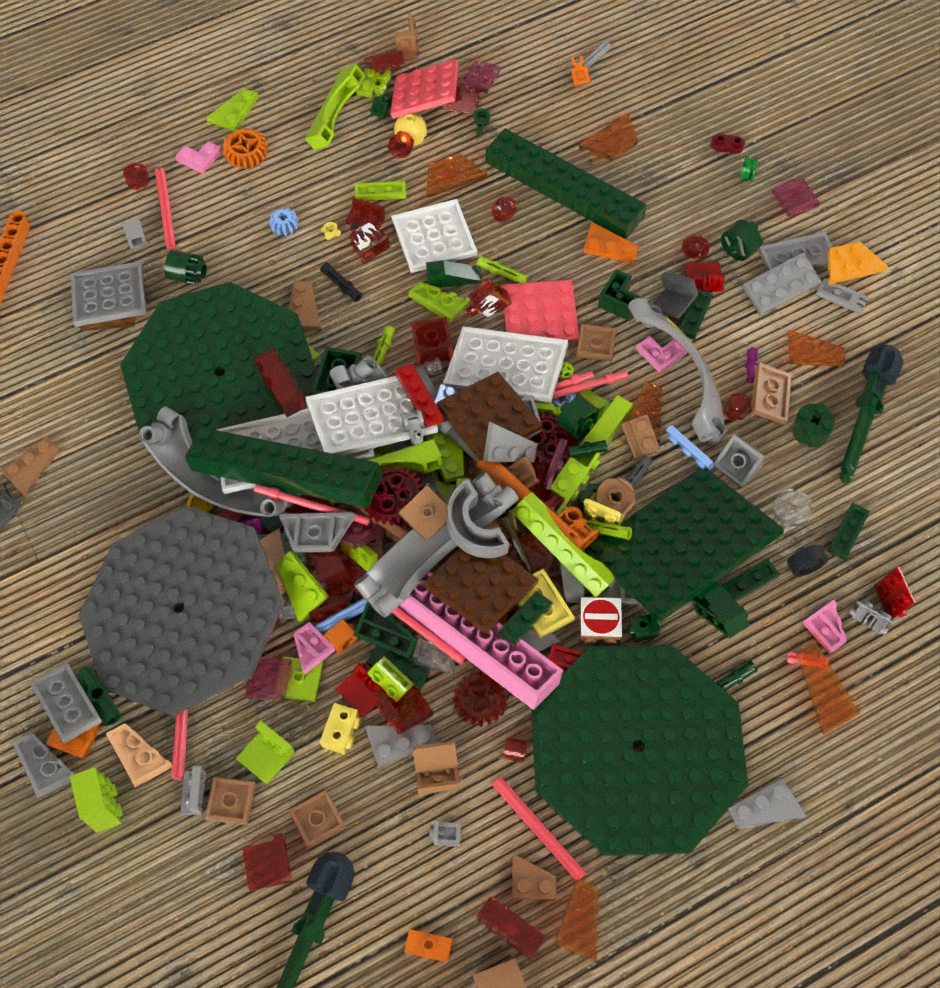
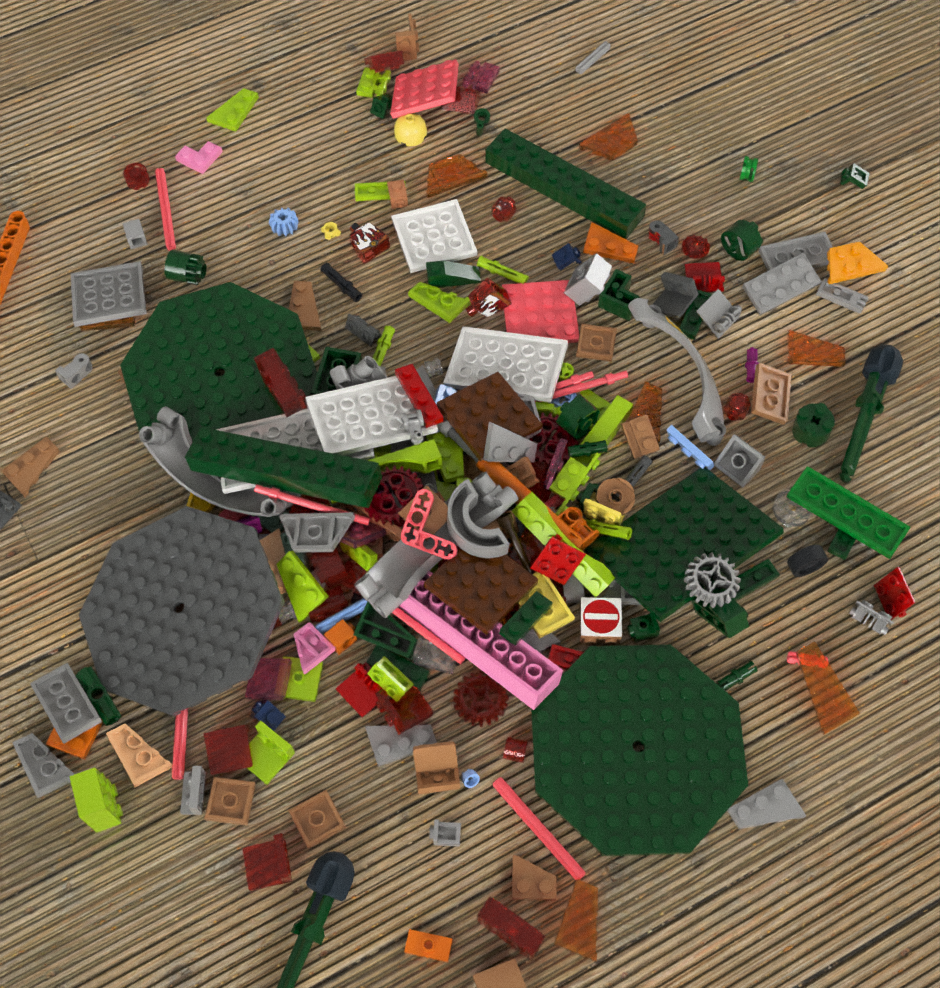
(75, 371): none -> light grey leg
(228, 749): none -> clear red bracket
(245, 148): orange gear -> none
(267, 713): none -> dark blue bracket
(322, 129): lime arch -> none
(340, 729): light yellow brick -> none
(359, 328): none -> dark grey hinge
(365, 212): clear red bracket -> none
(397, 194): none -> nougat bracket
(398, 147): clear red hair -> none
(421, 535): none -> coral beam
(432, 340): clear red brick -> none
(473, 781): none -> light blue hinge
(558, 560): none -> red hinge
(566, 256): none -> dark blue bracket
(579, 74): orange plate -> none
(588, 279): none -> light grey brick
(659, 356): bright pink plate -> none
(663, 236): none -> dark grey leg
(718, 313): none -> light grey hinge
(728, 143): dark red plate -> none
(729, 582): none -> light grey gear
(795, 197): clear pink plate -> none
(827, 627): bright pink wing -> none
(848, 512): none -> green plate
(855, 175): none -> dark green bracket

